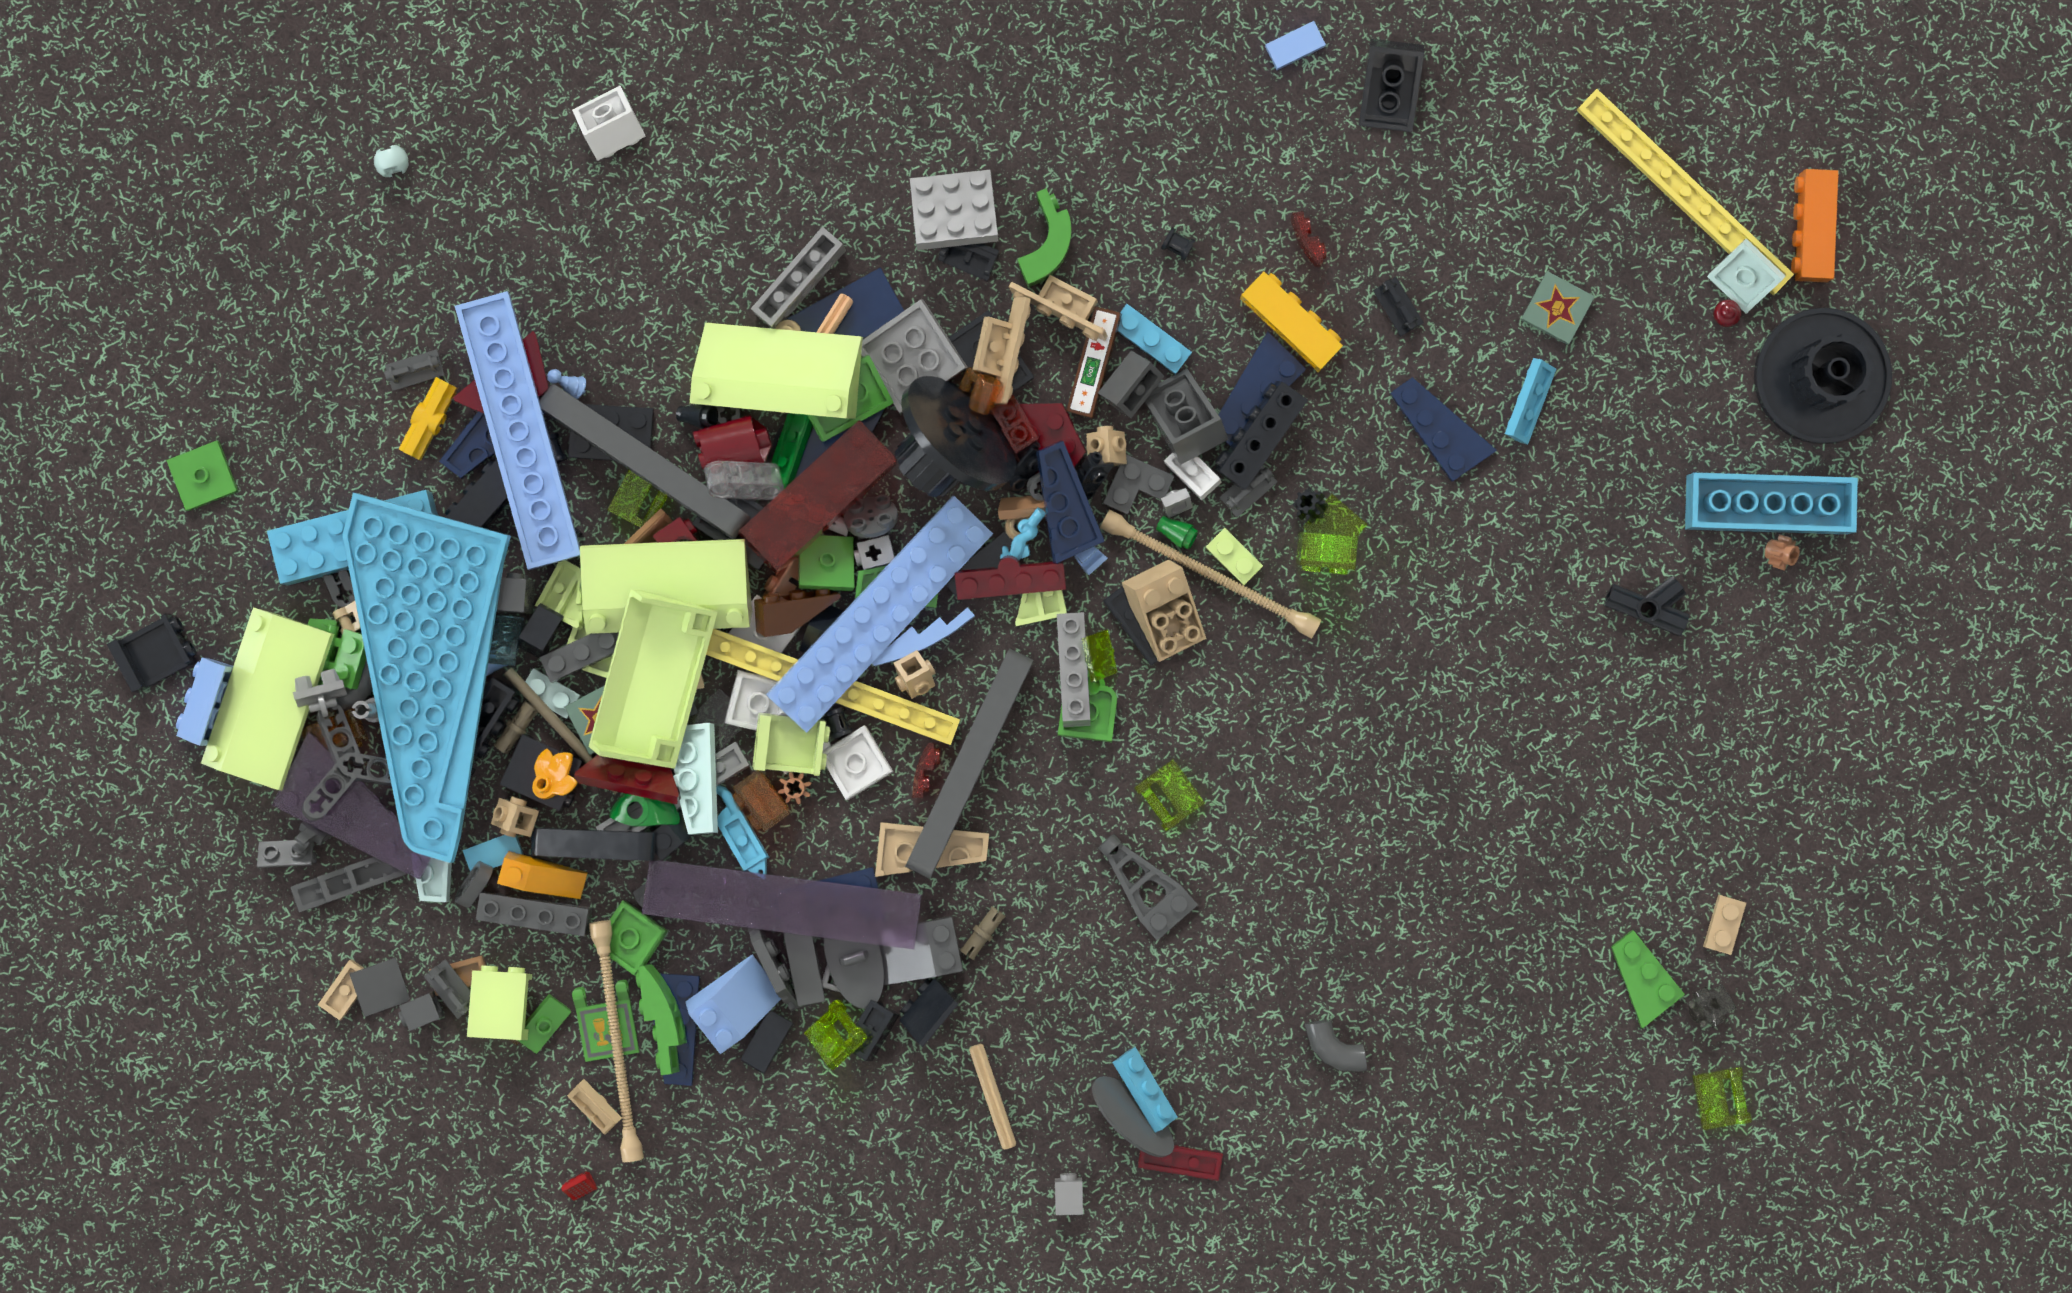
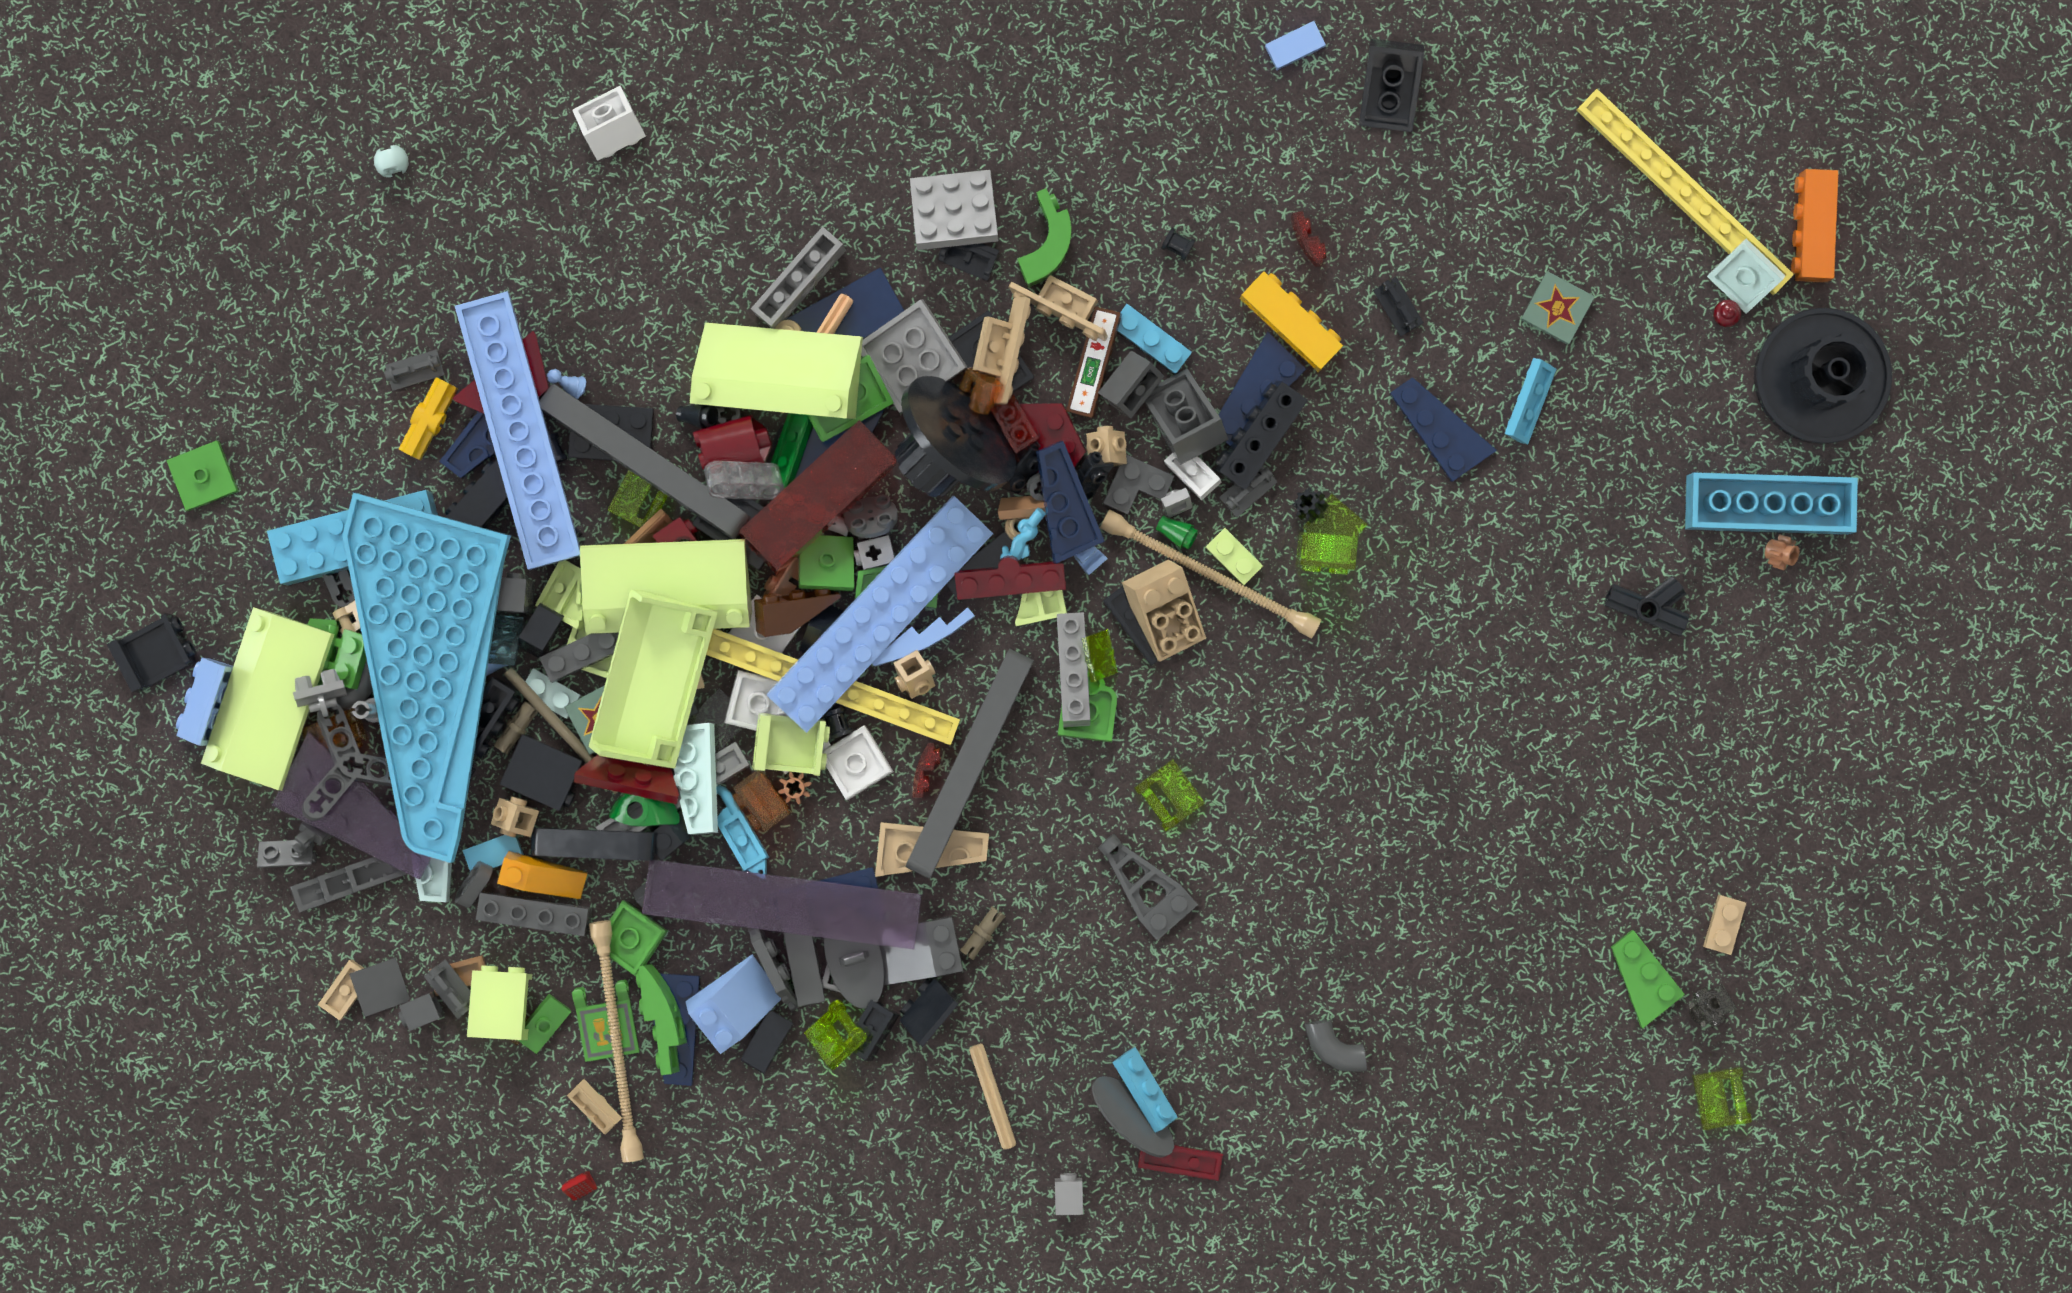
(554, 772): light orange plate -> none

